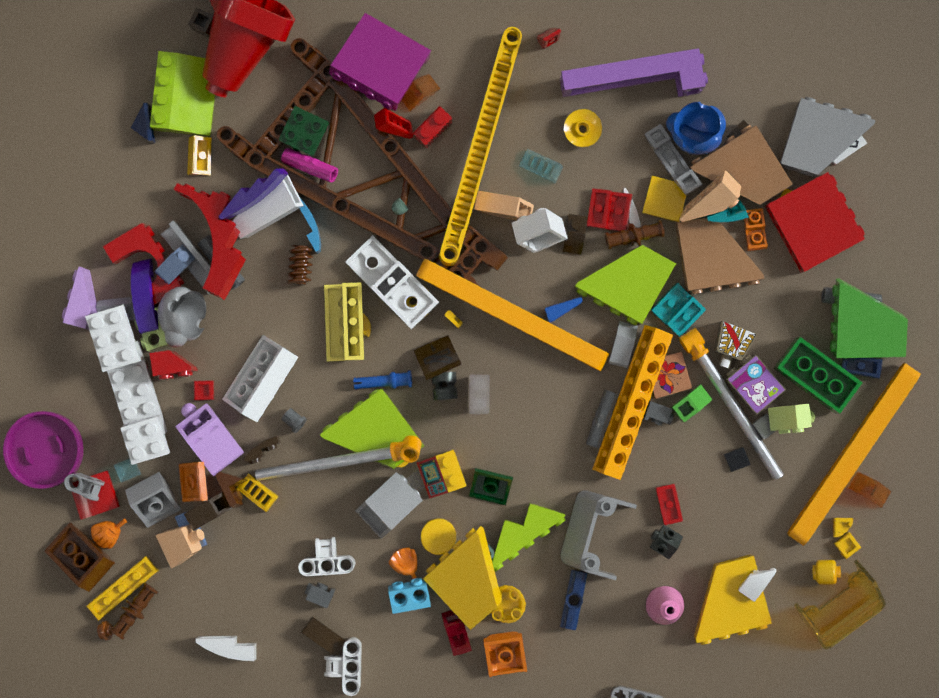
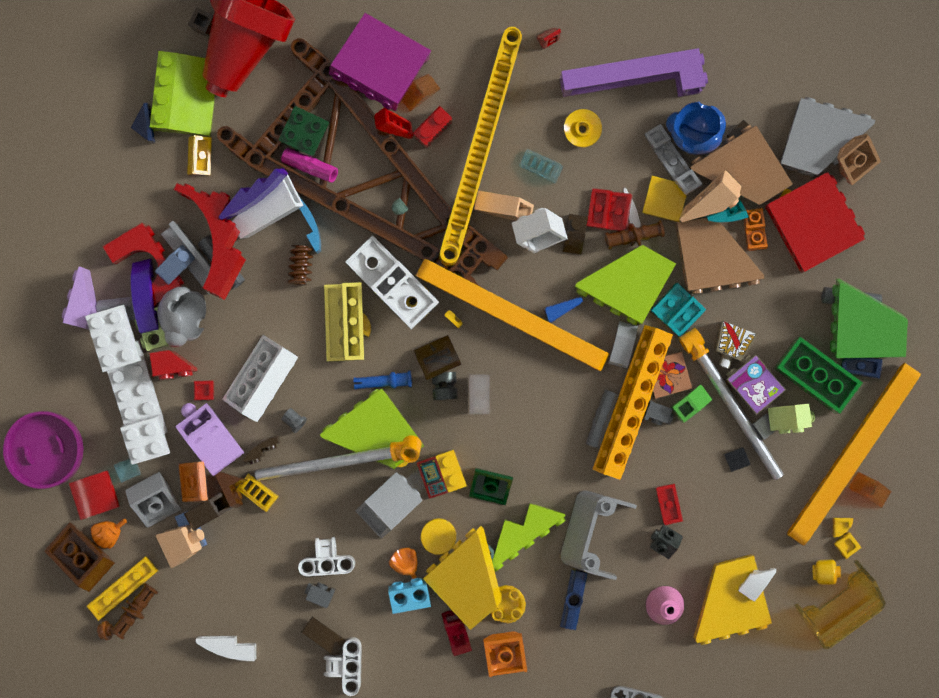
(88, 486): light grey piece -> none
(857, 158): none -> medium nougat slope

